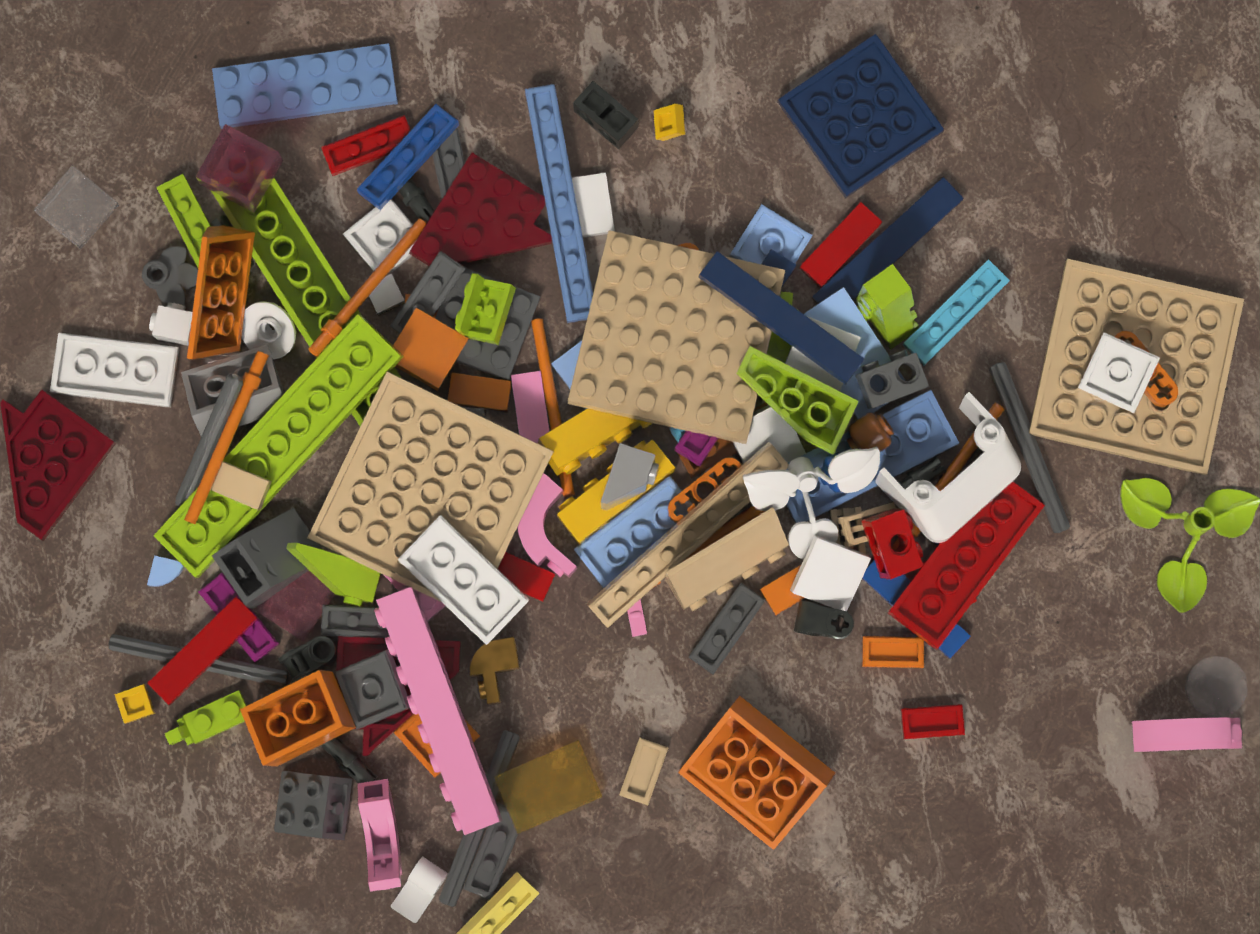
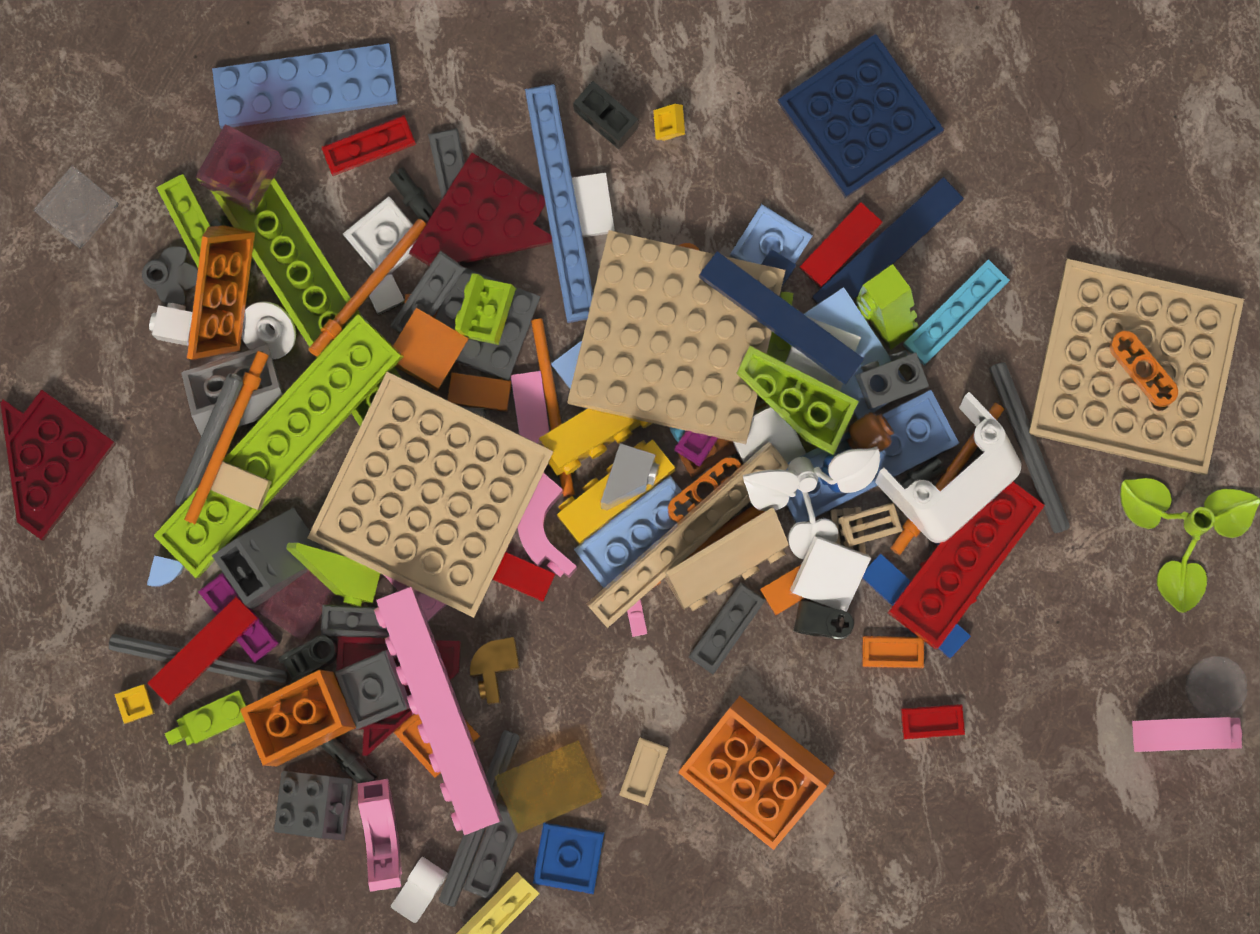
(114, 370): white tile -> none
(408, 157): blue tile -> none
(463, 579): white tile -> none
(568, 858): none -> blue tile
(879, 532): red brick -> none
(1119, 372): white tile -> none

